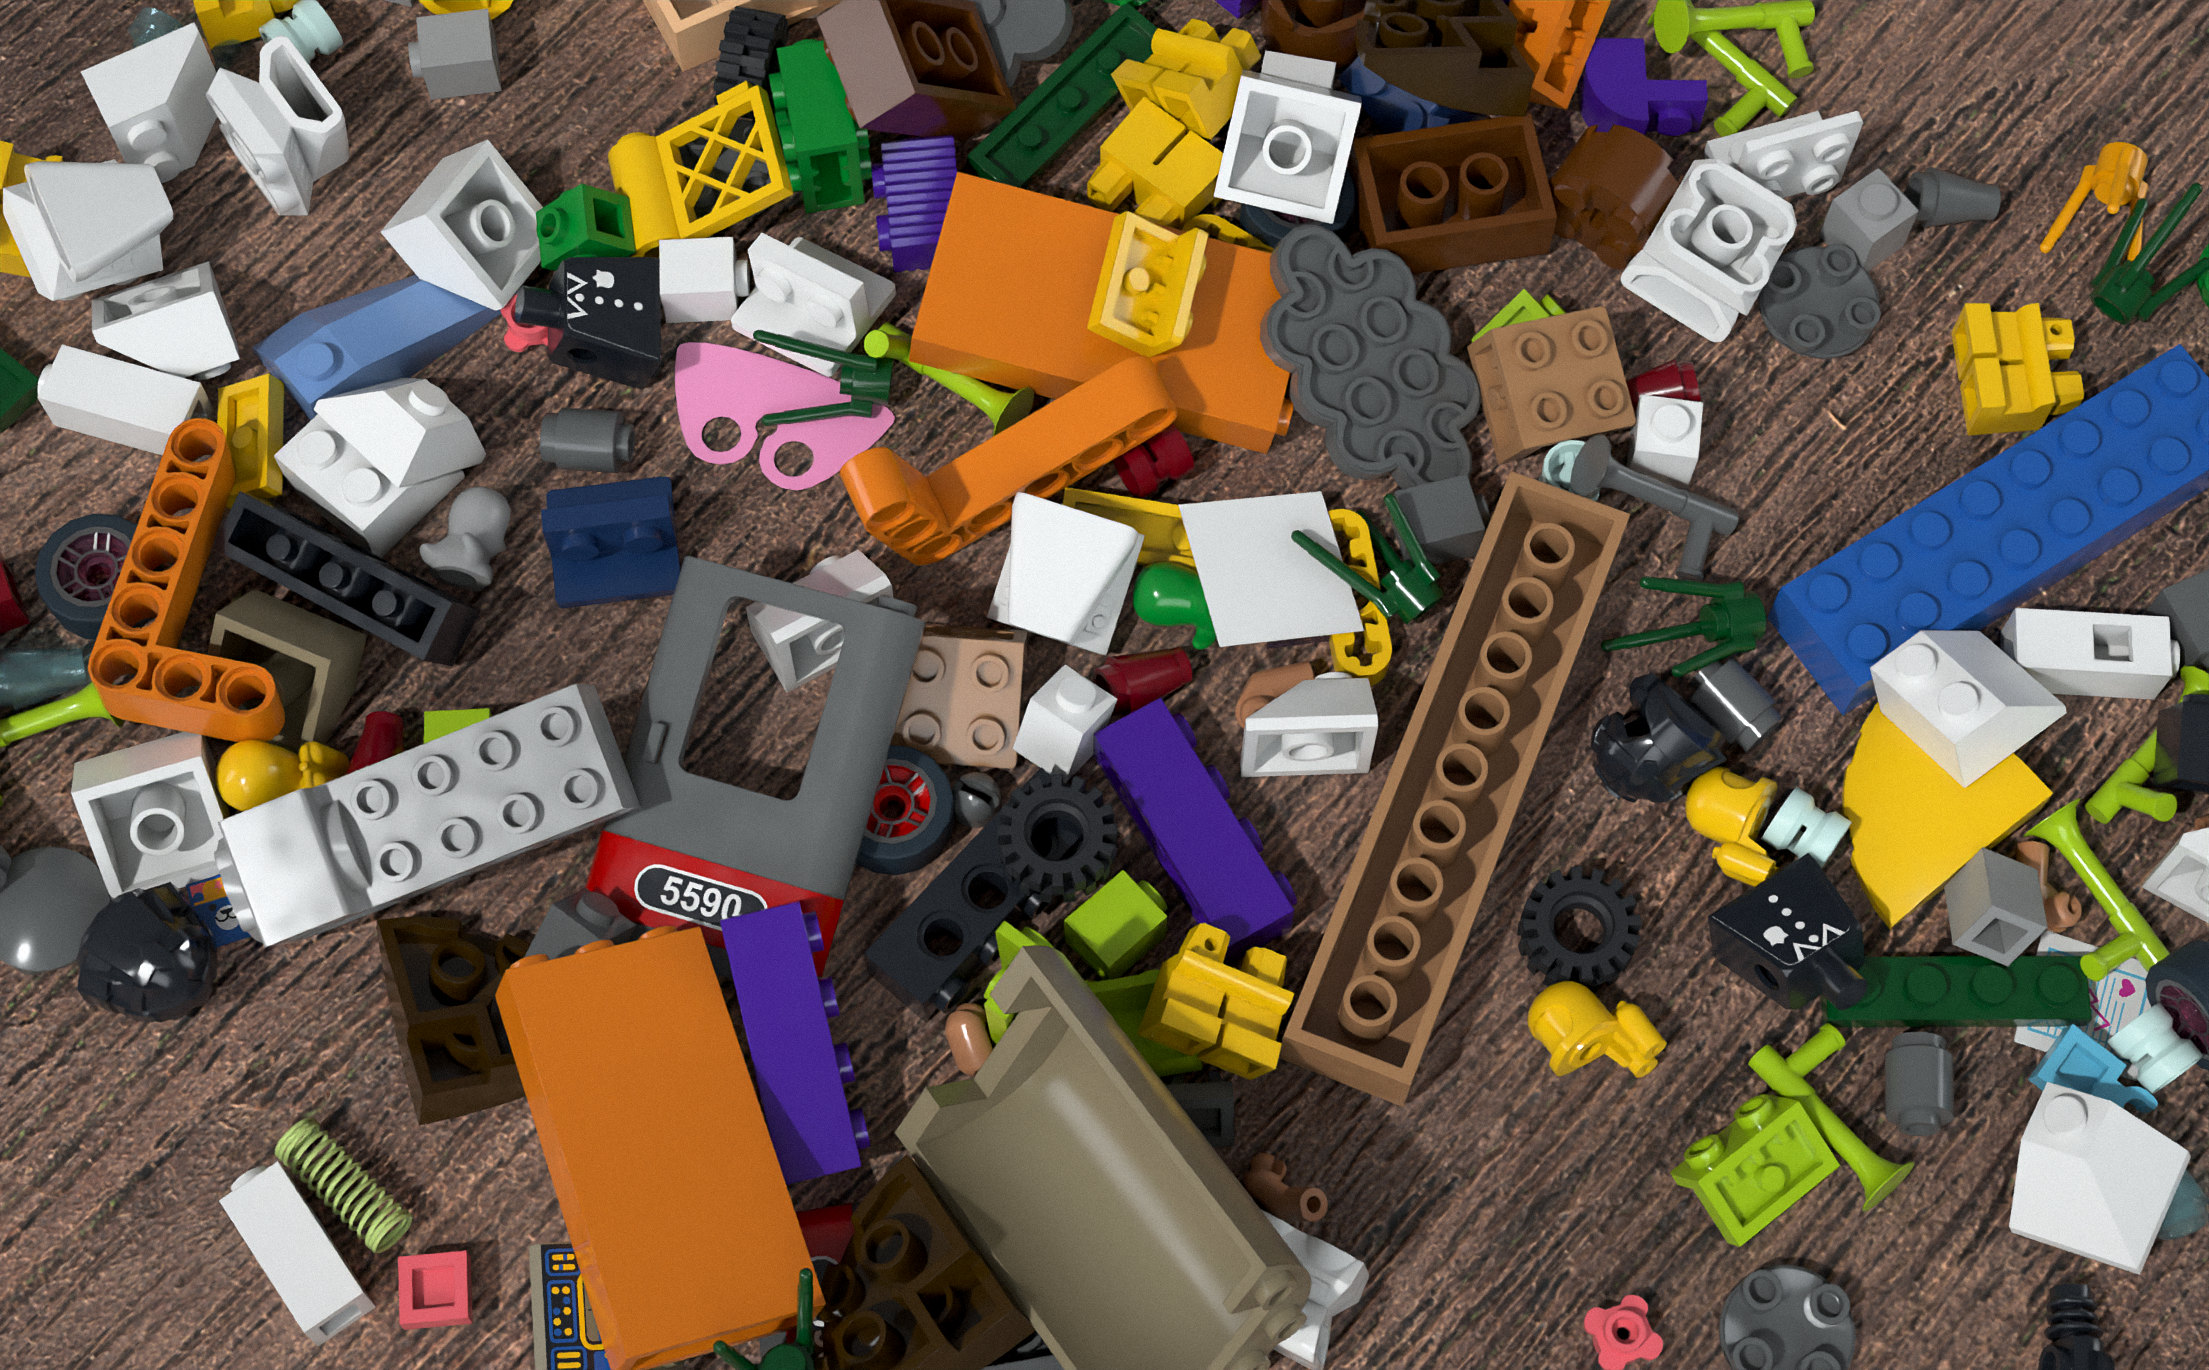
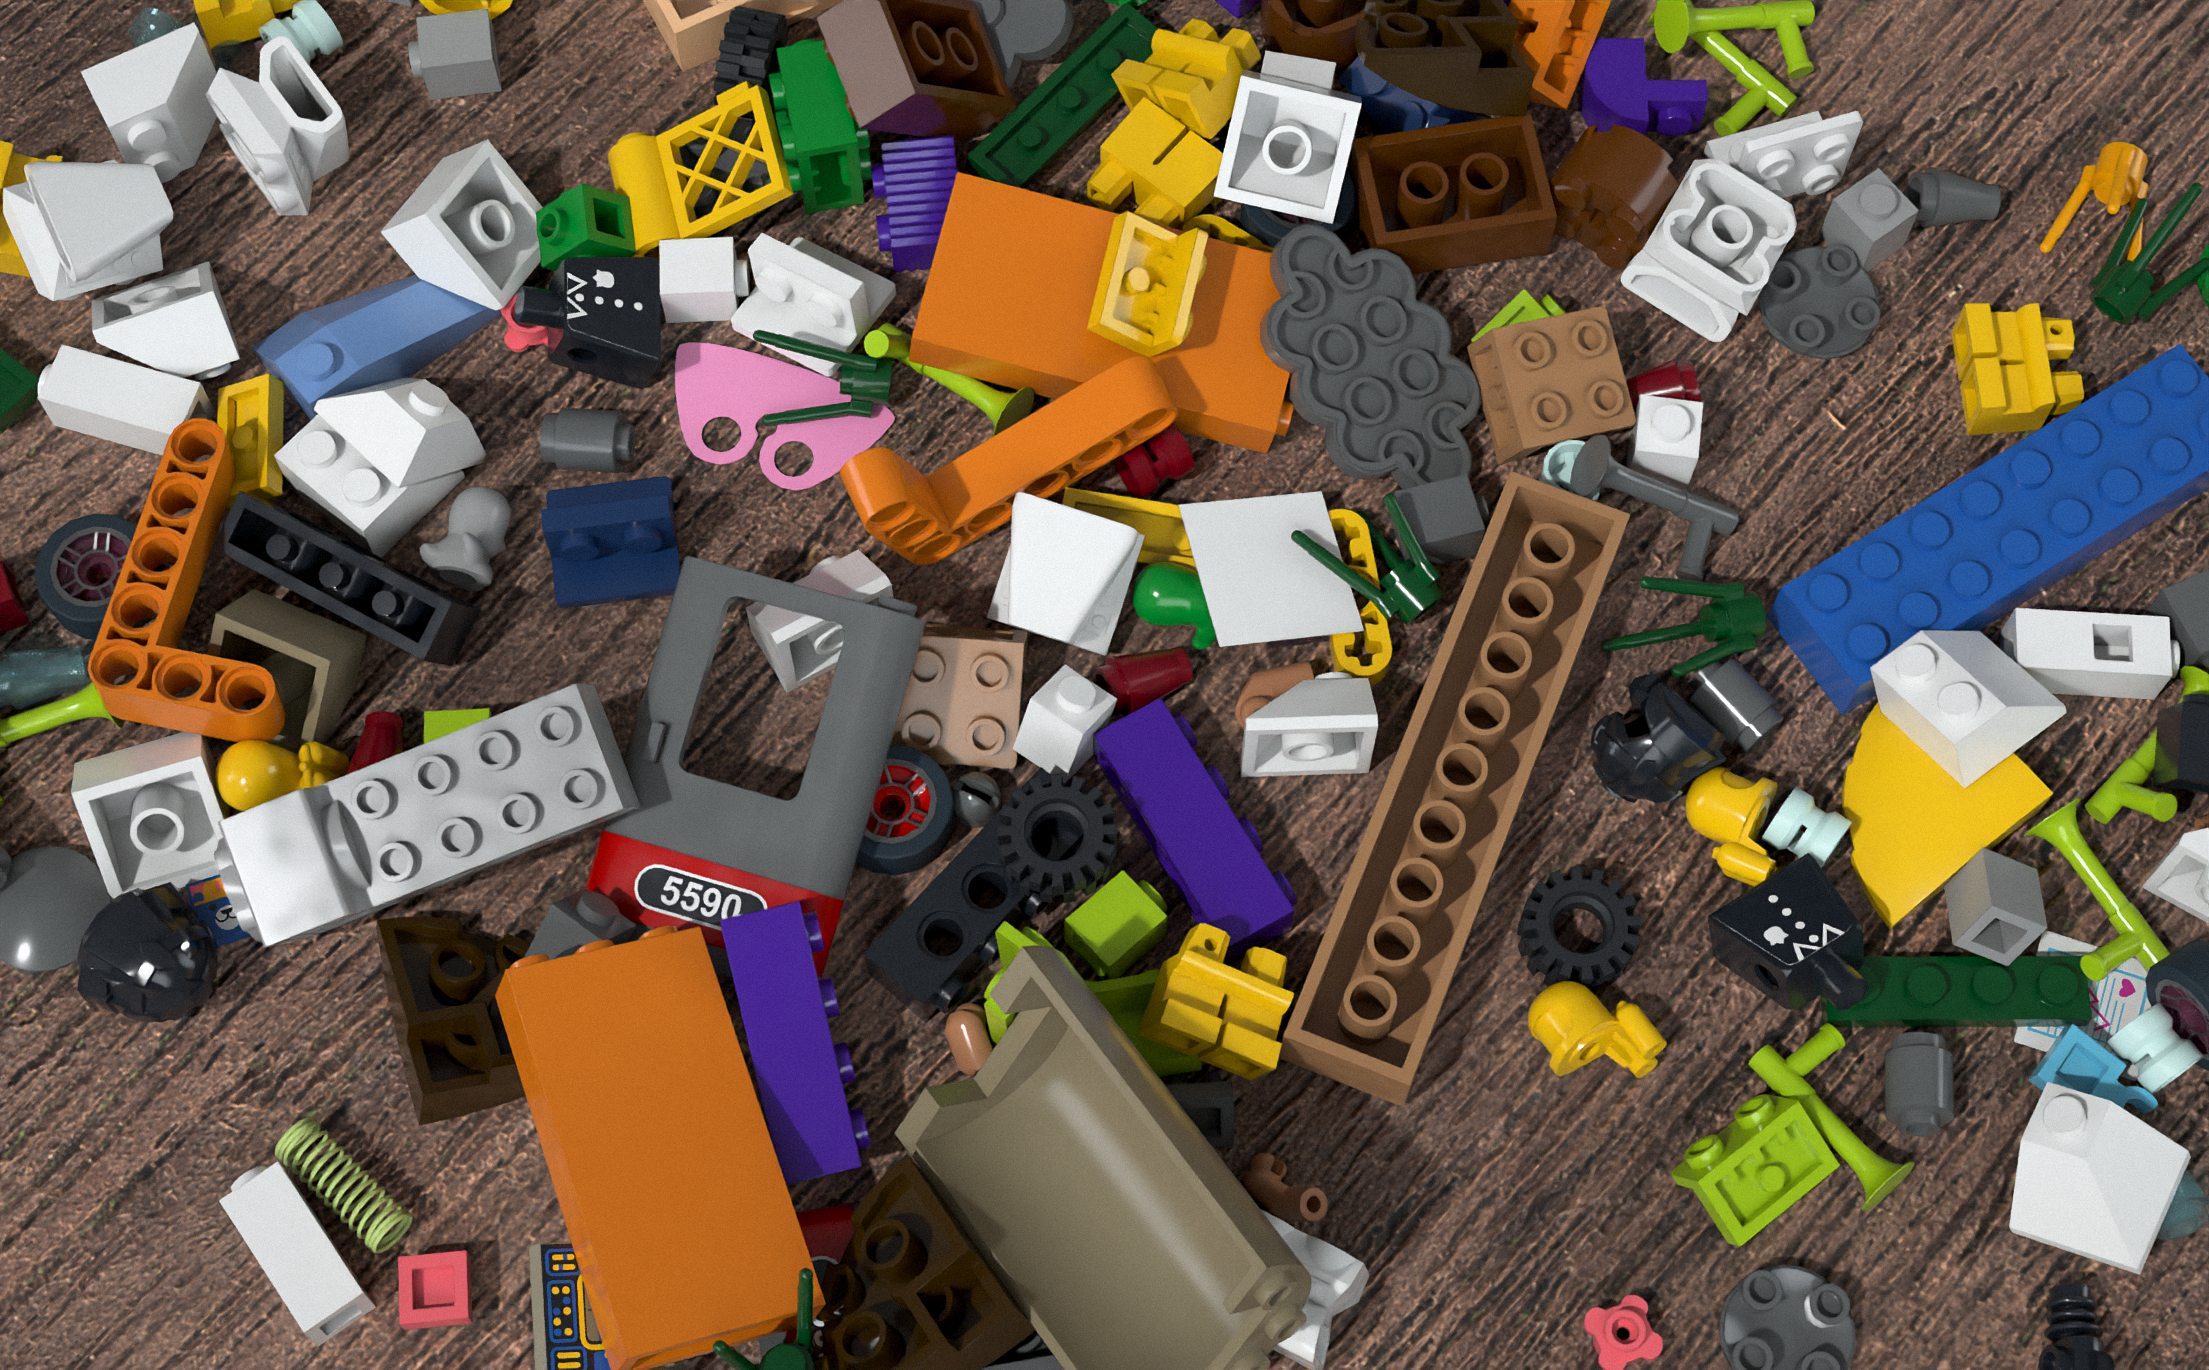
(2059, 908): nougat arm -> none

